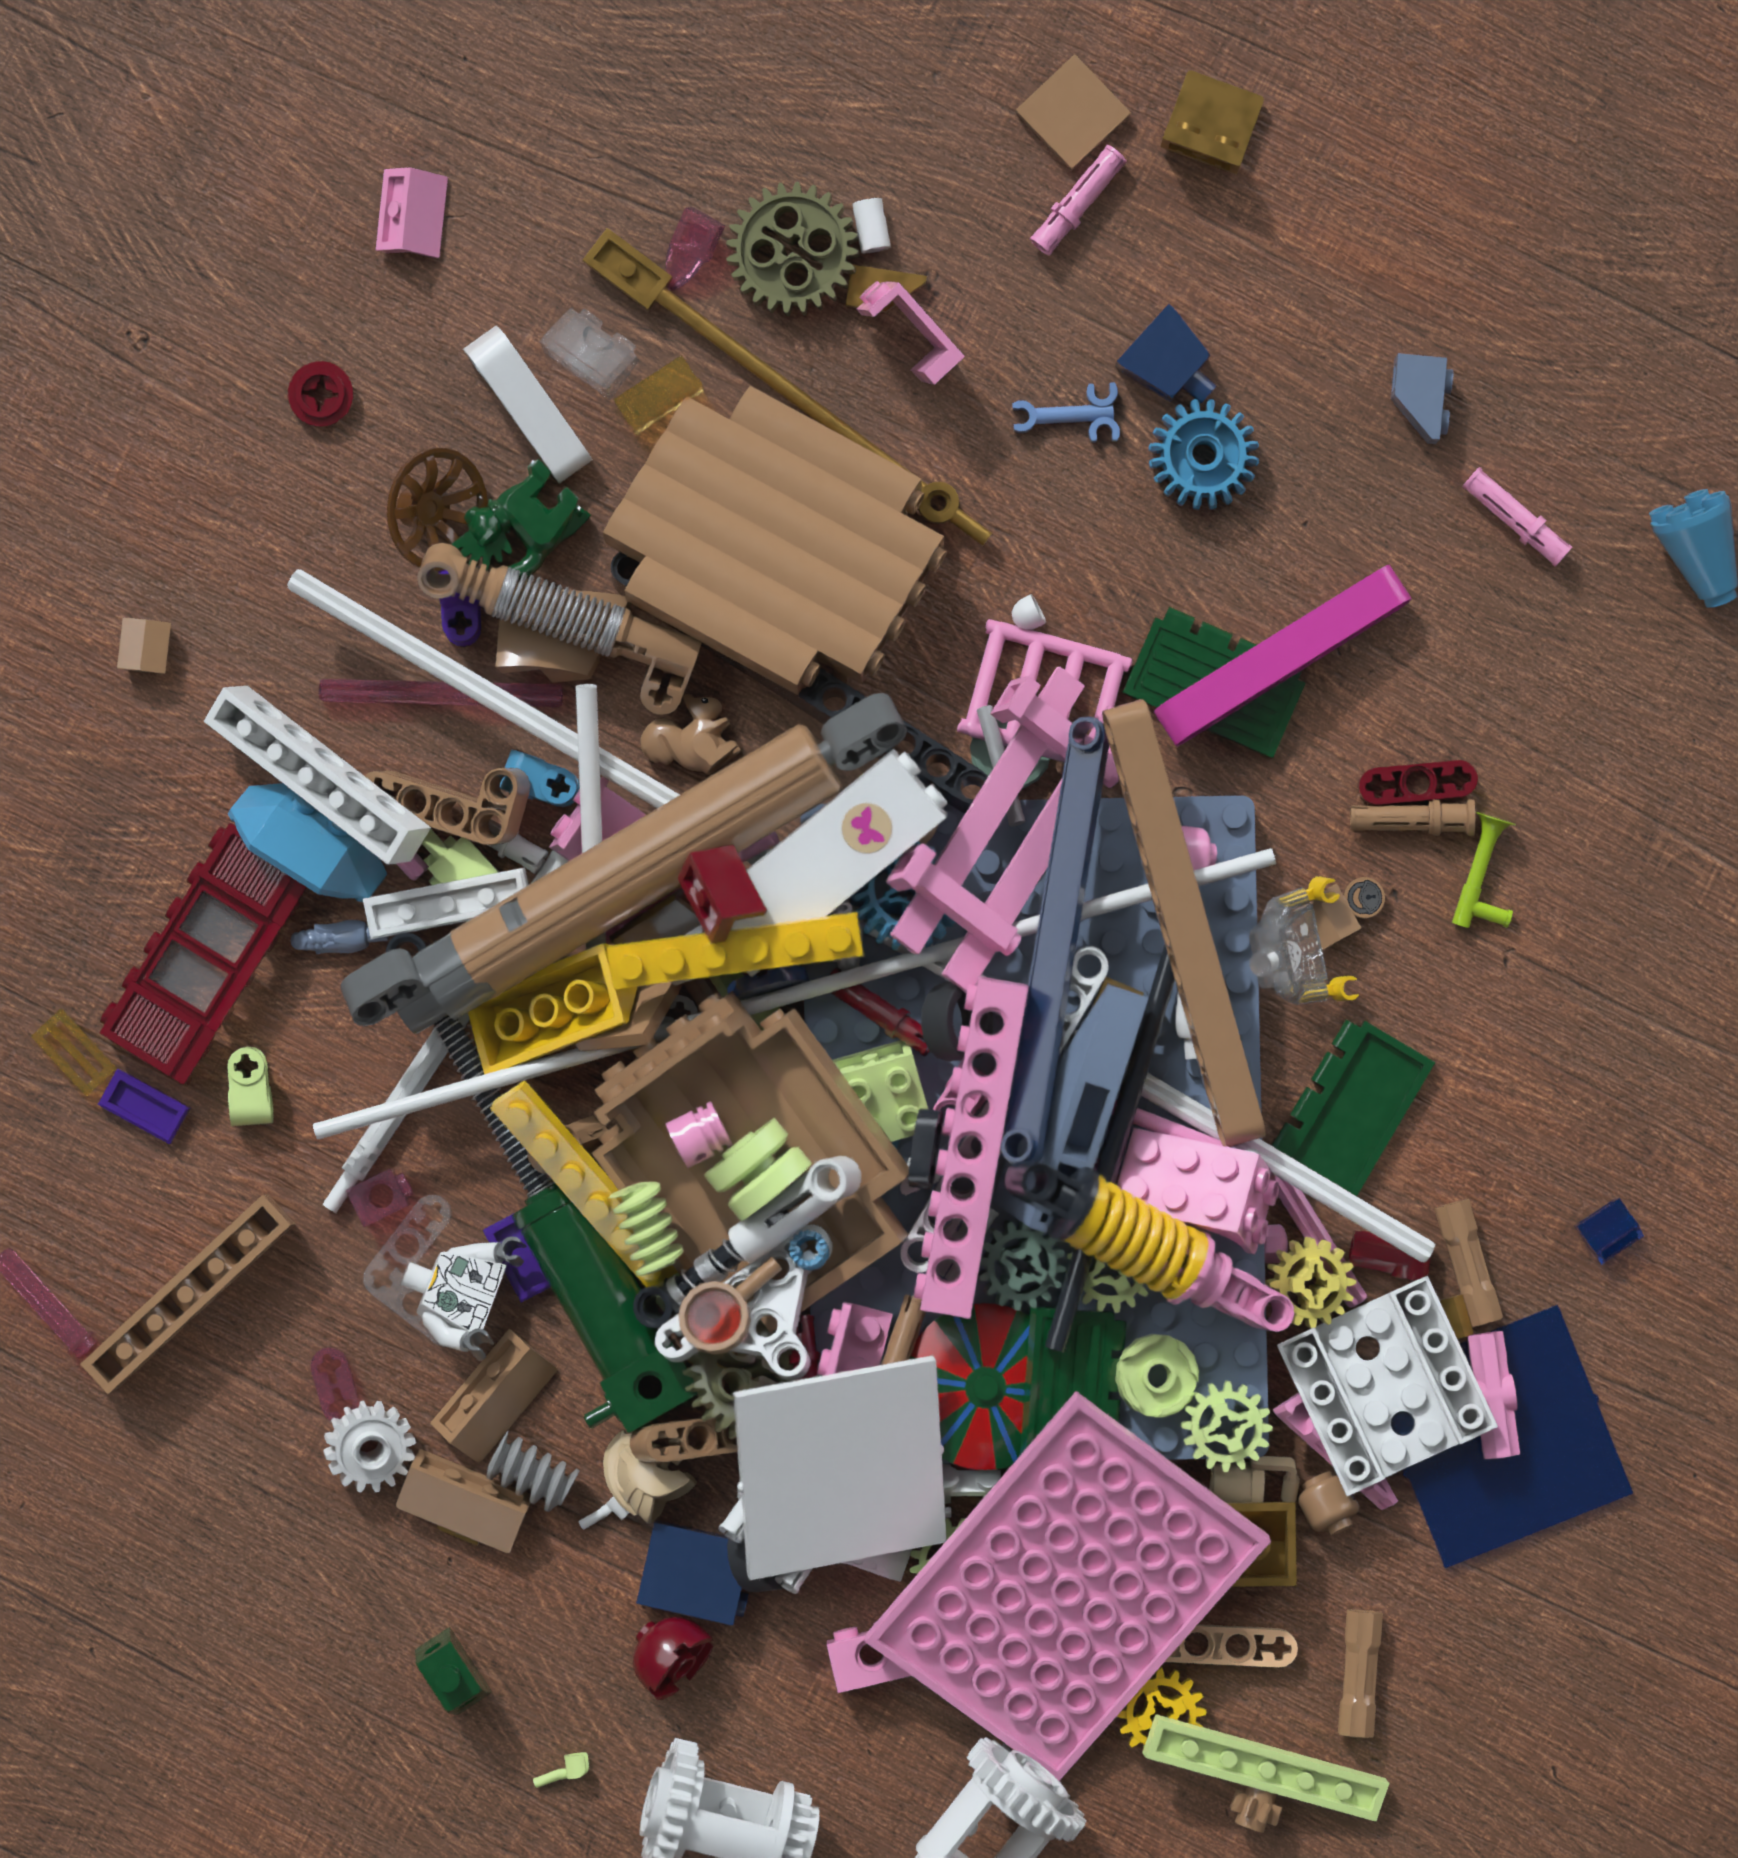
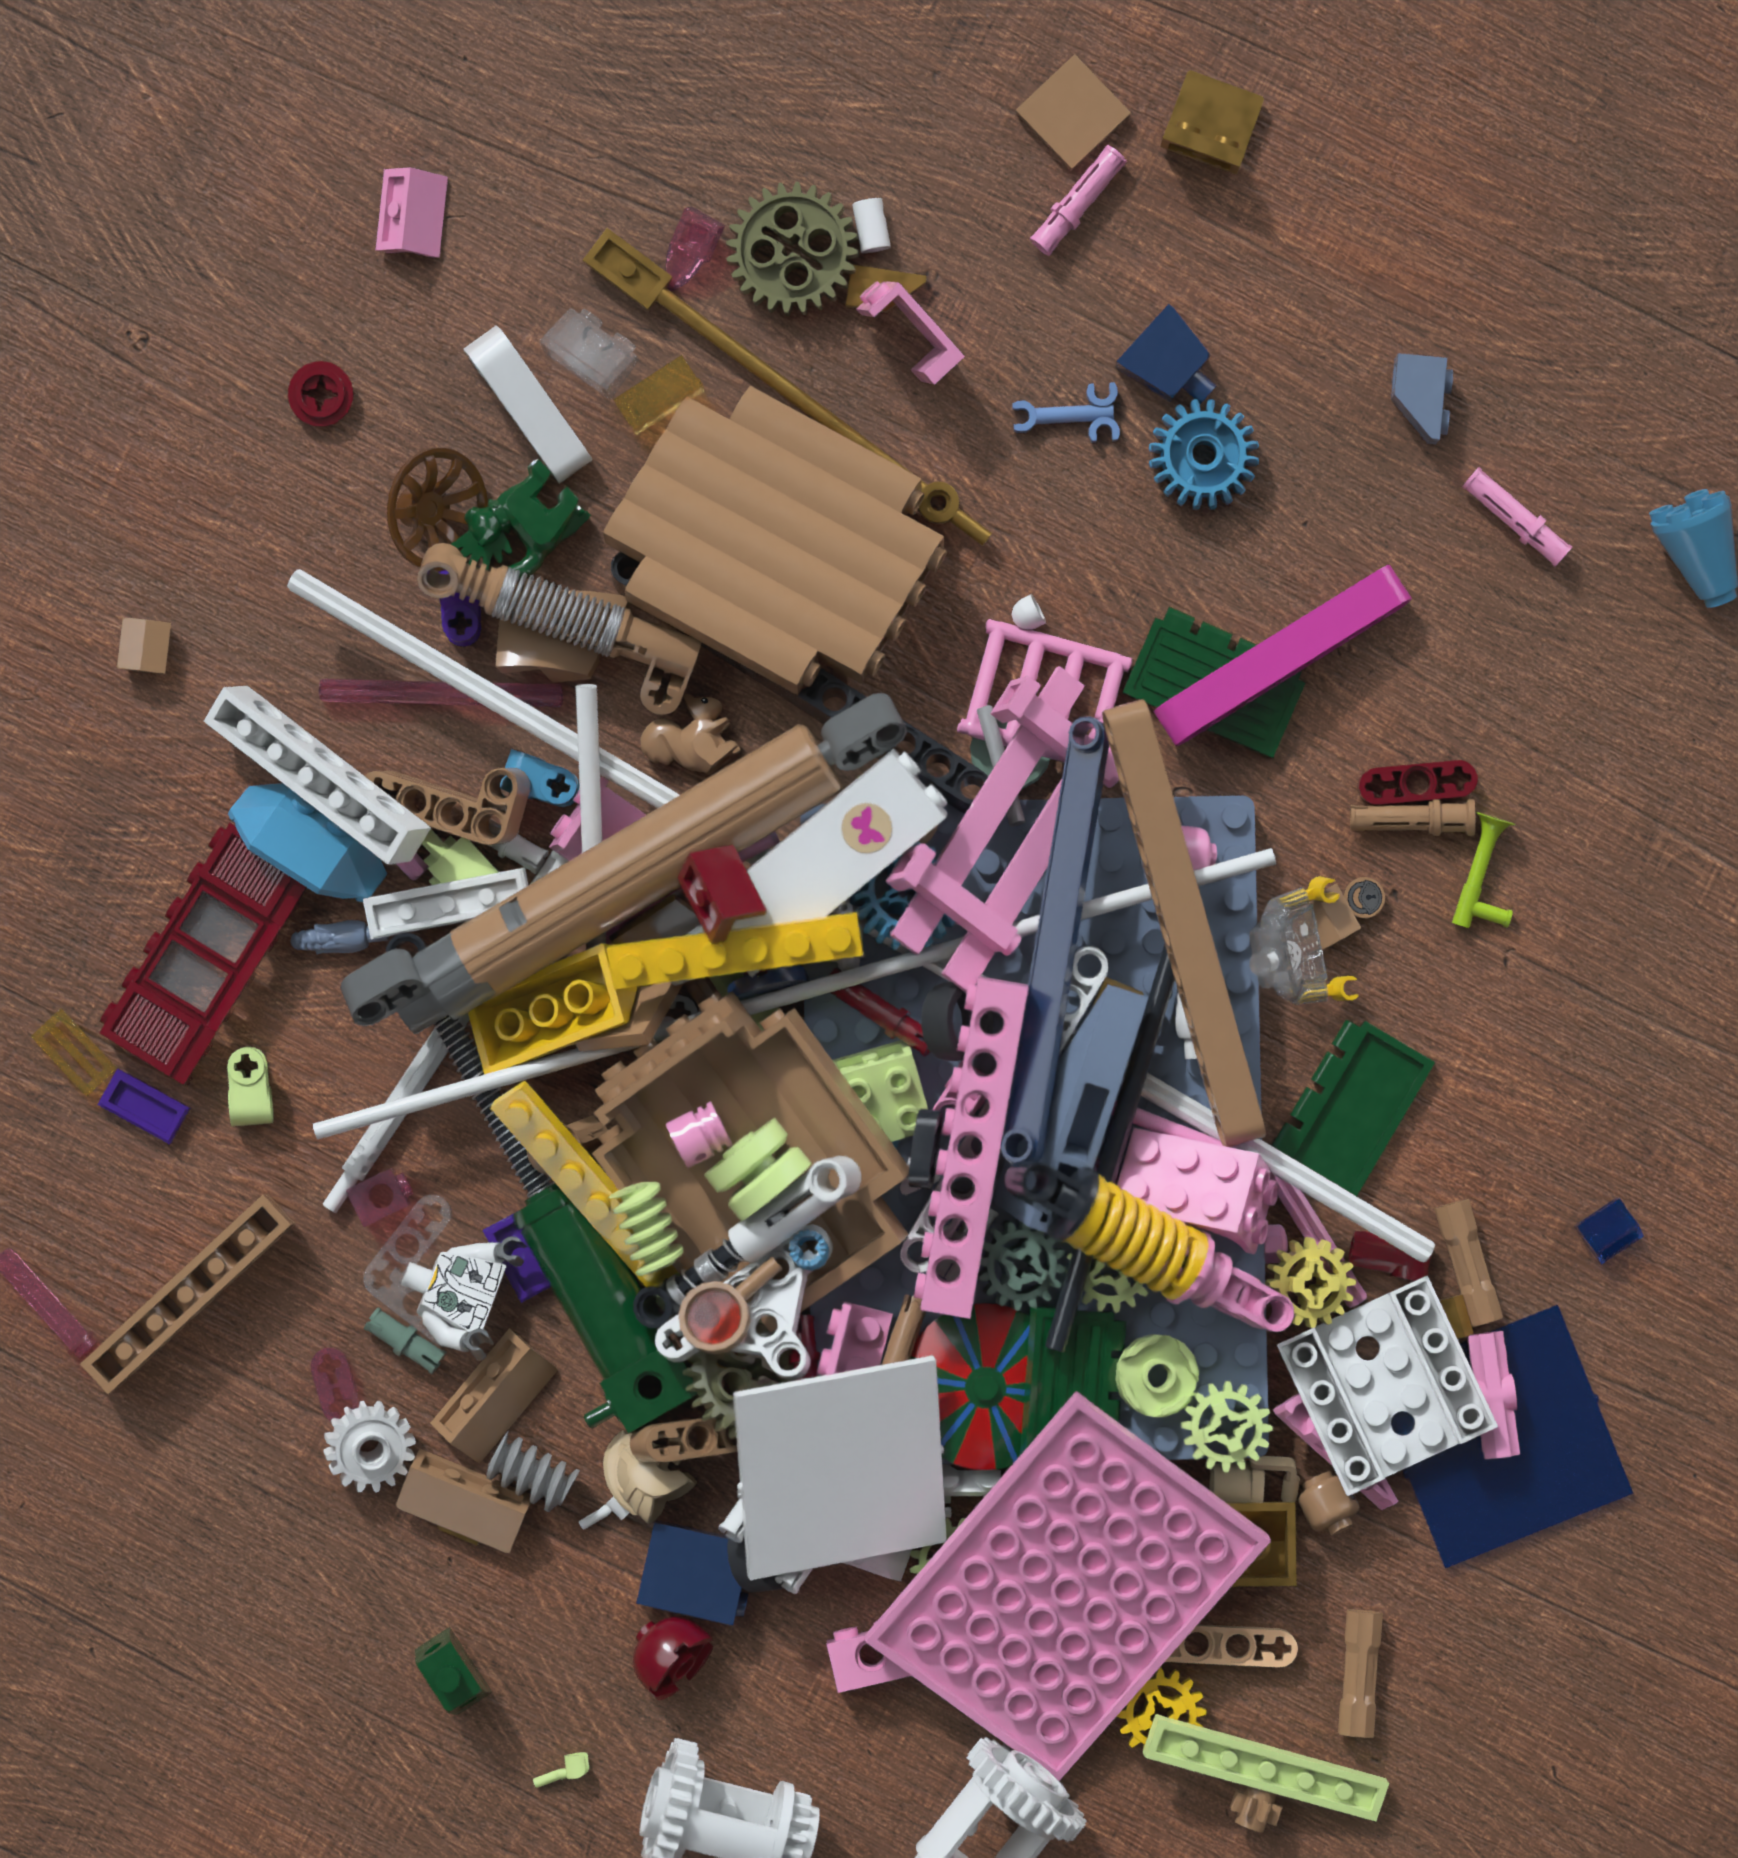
(405, 1340): none -> sand green pin

